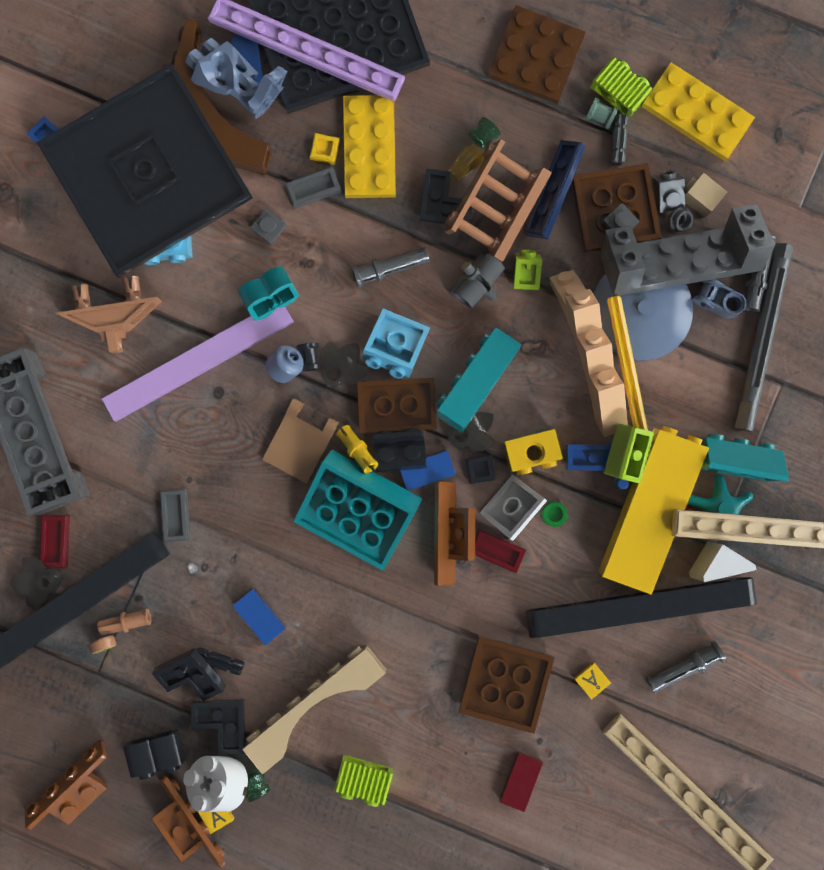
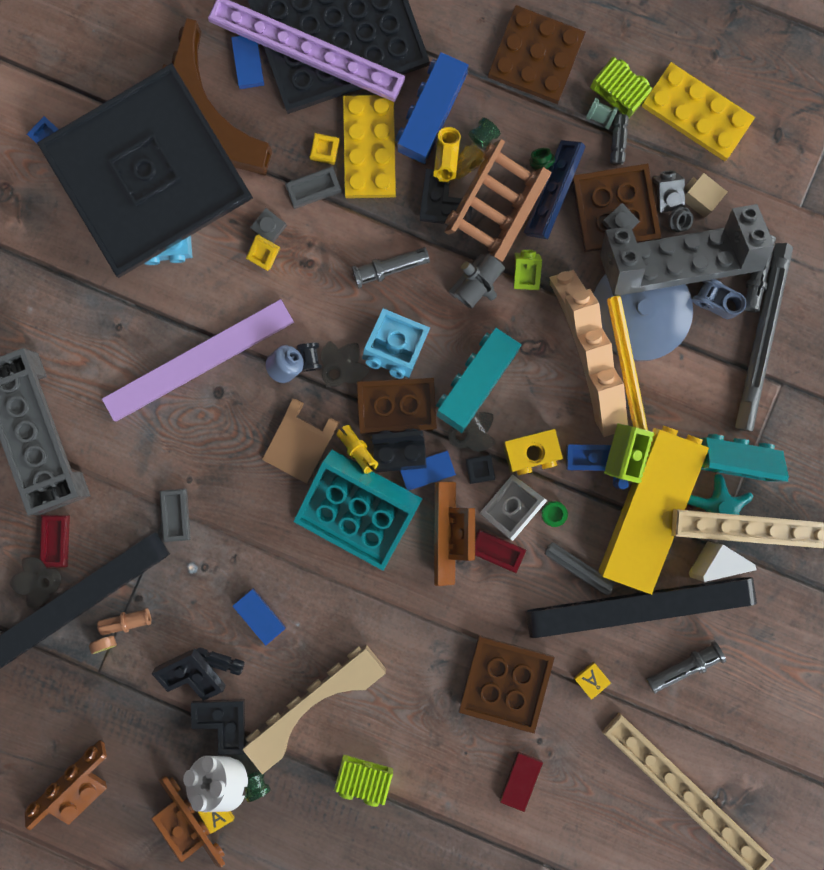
(113, 319): nougat connector -> none
(154, 754): black brick -> none
(219, 74): sand blue hips -> none
(262, 252): none -> yellow tile
(268, 293): teal brick -> none
(432, 107): none -> blue brick
(447, 154): none -> yellow piece
(541, 158): none -> dark green plate
(579, 568): none -> dark grey axle

